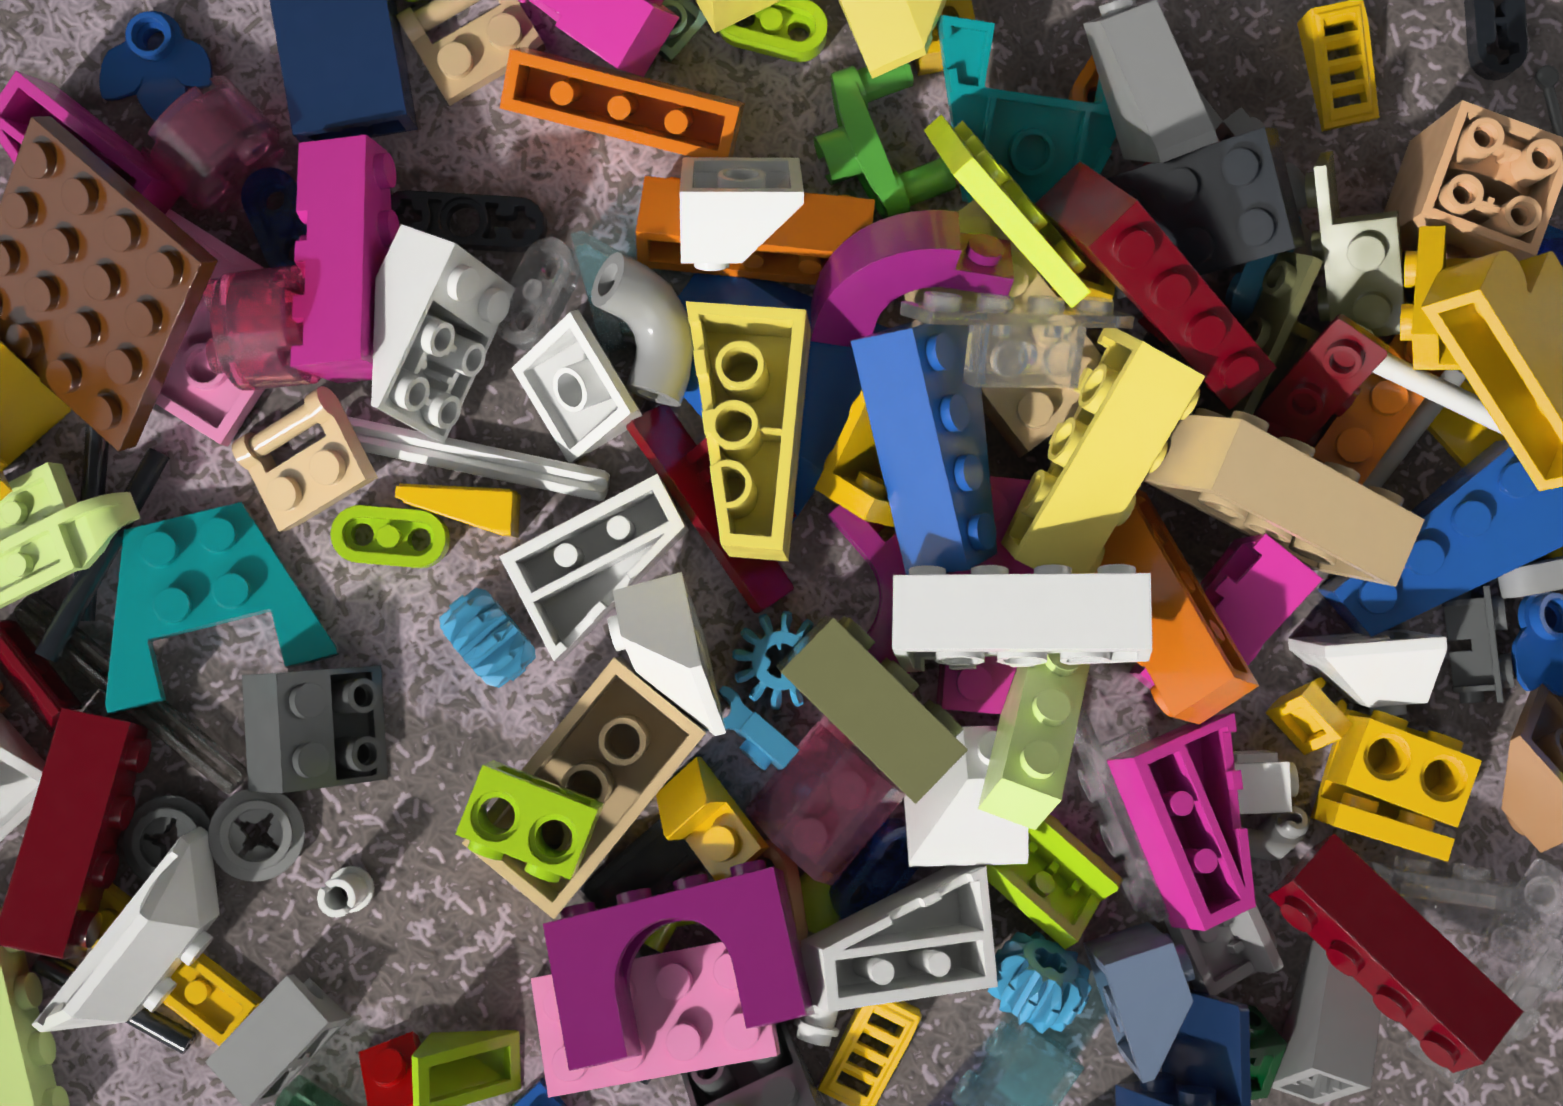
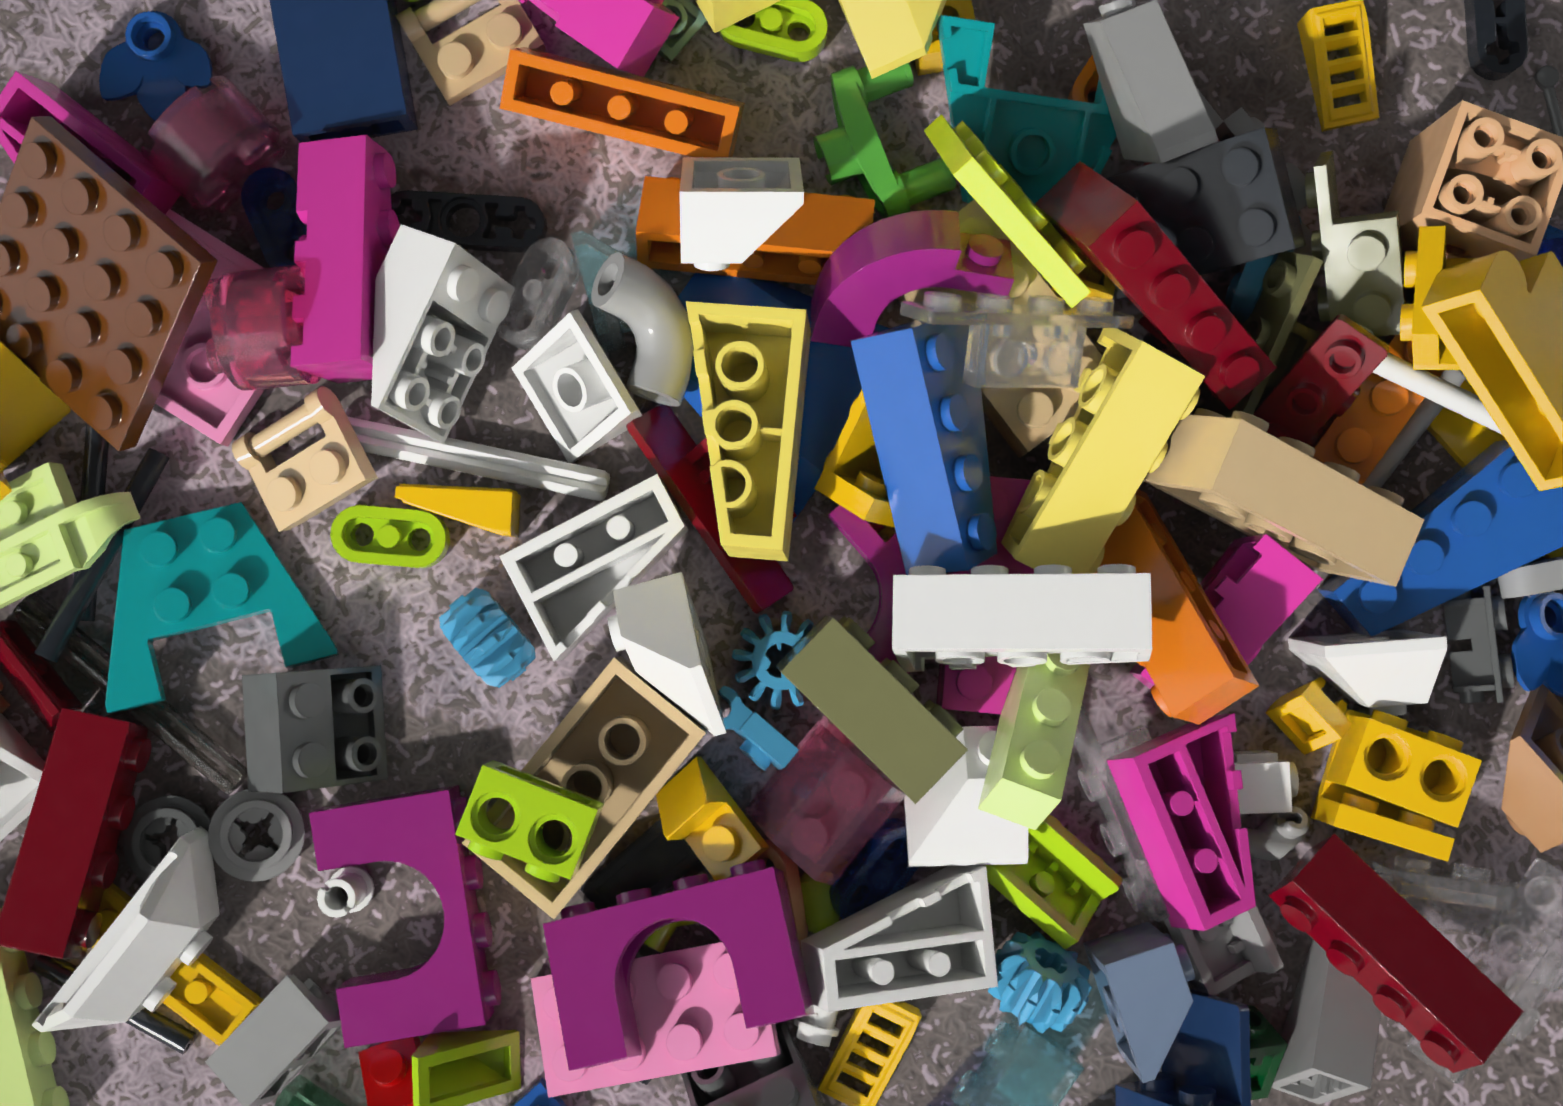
(452, 986): none -> magenta arch

